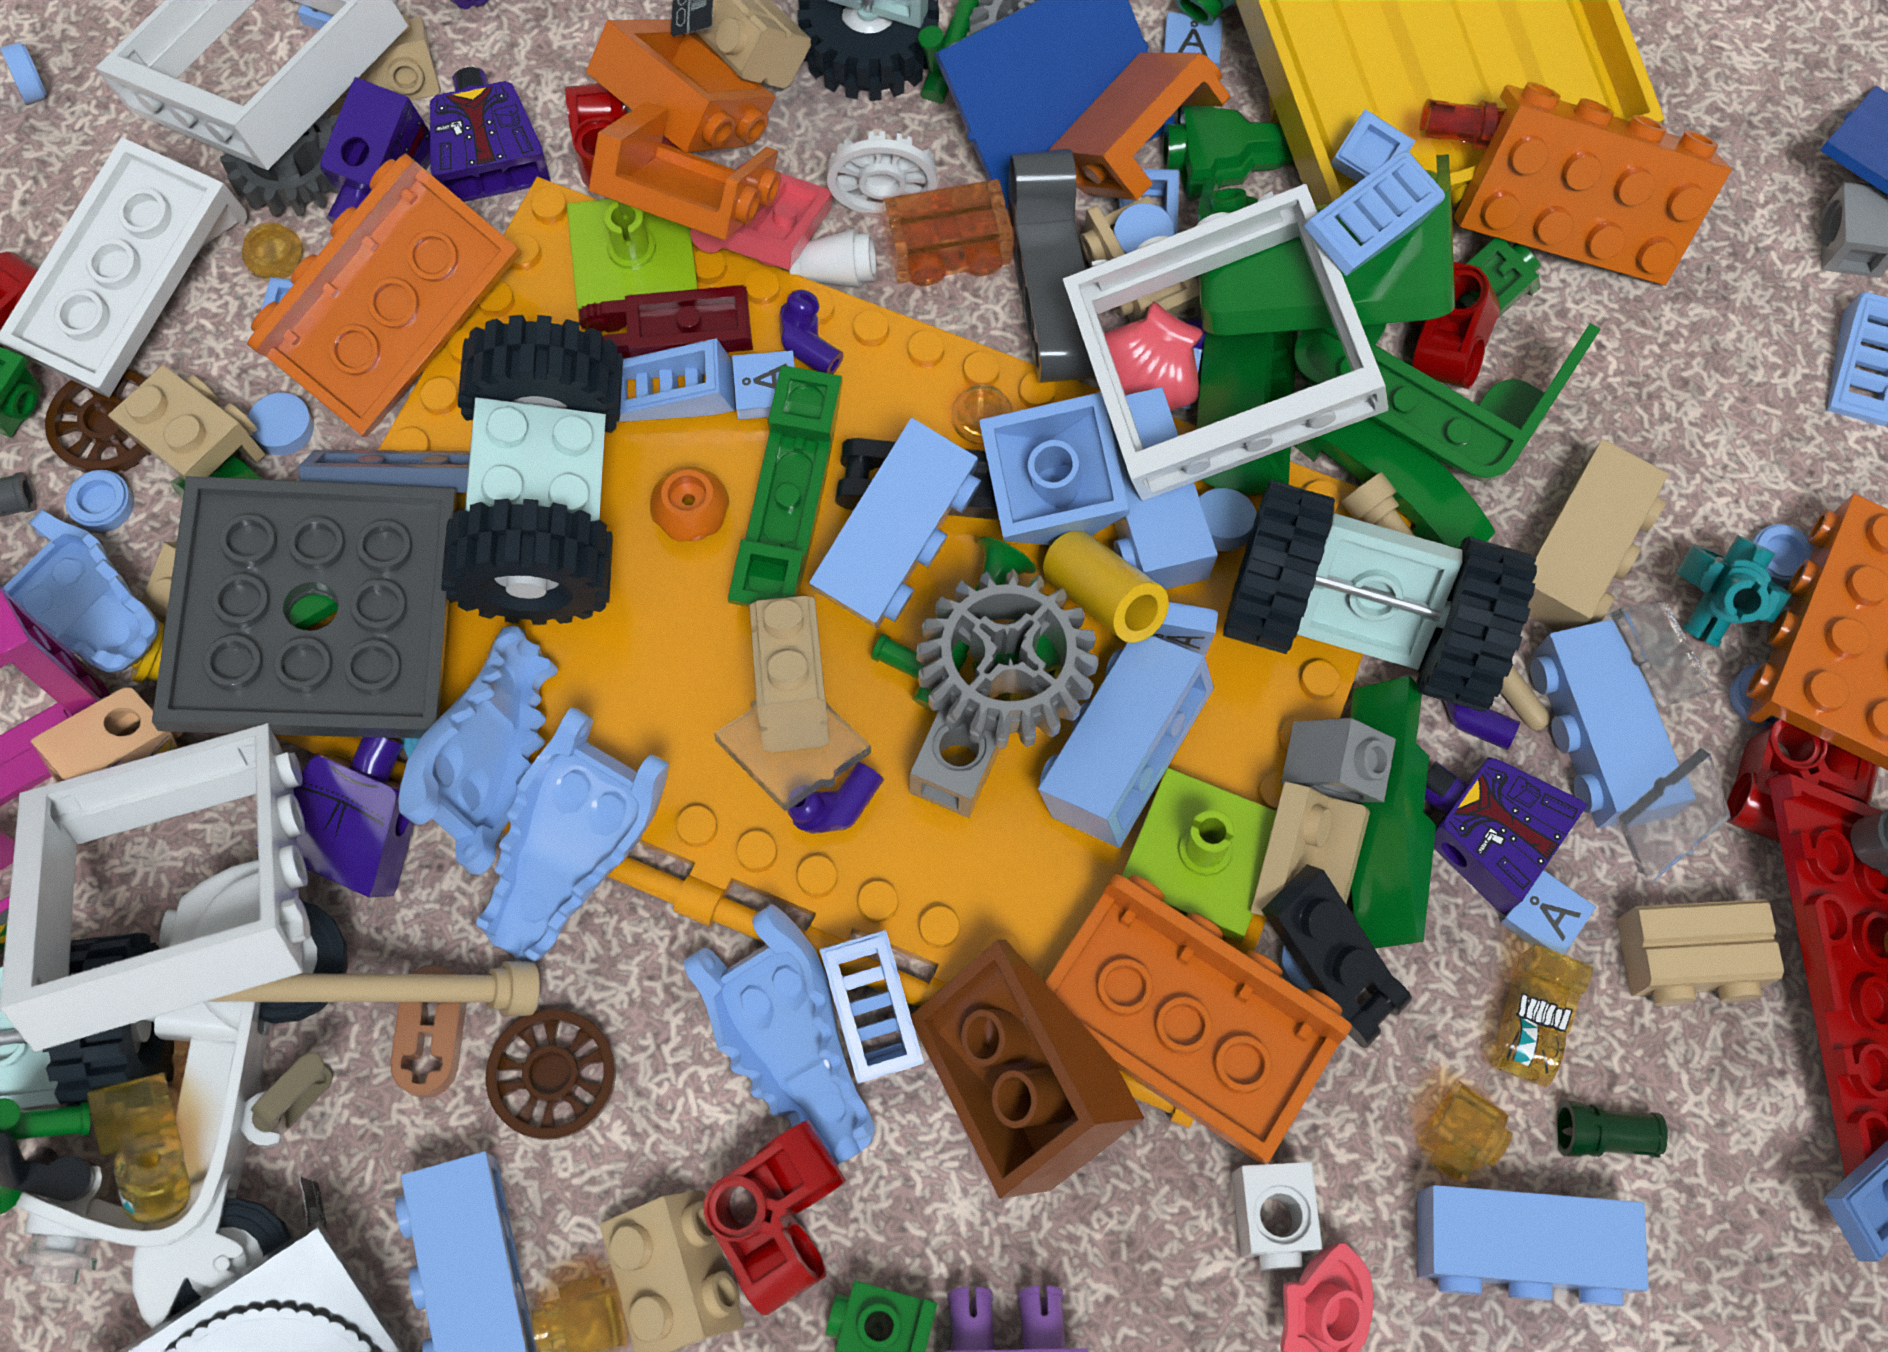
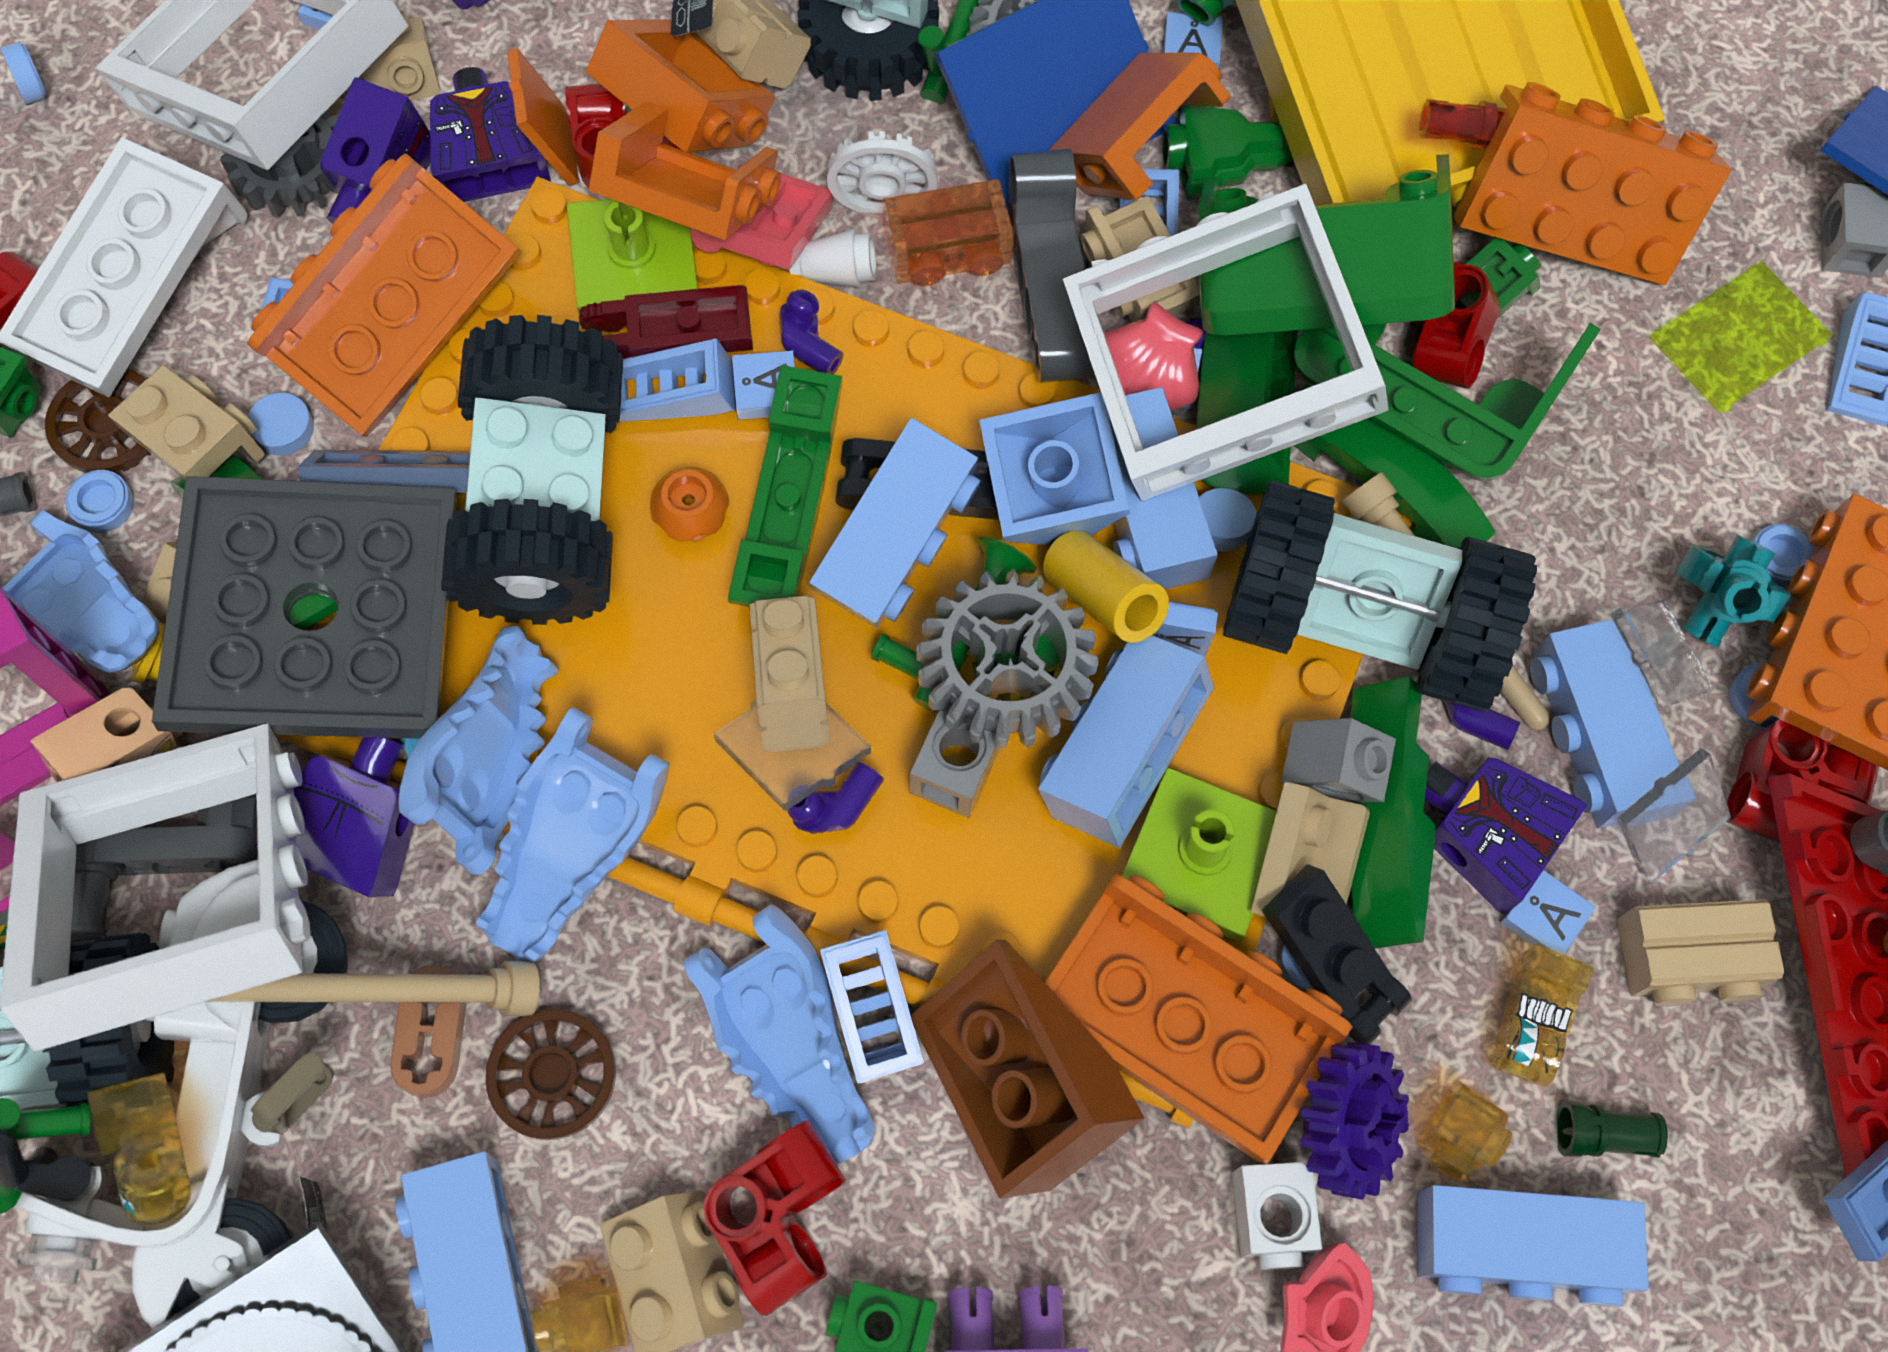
(222, 839): none -> dark grey beam
(271, 251): clear yellow plate -> none
(542, 116): none -> orange piece
(976, 404): clear yellow plate -> none
(1140, 224): light blue tile -> none
(1355, 1120): none -> dark purple gear
(1369, 146): light blue tile -> none
(1377, 211): light blue slope -> none
(1594, 537): tan brick -> none
(1740, 337): none -> clear neon green piece

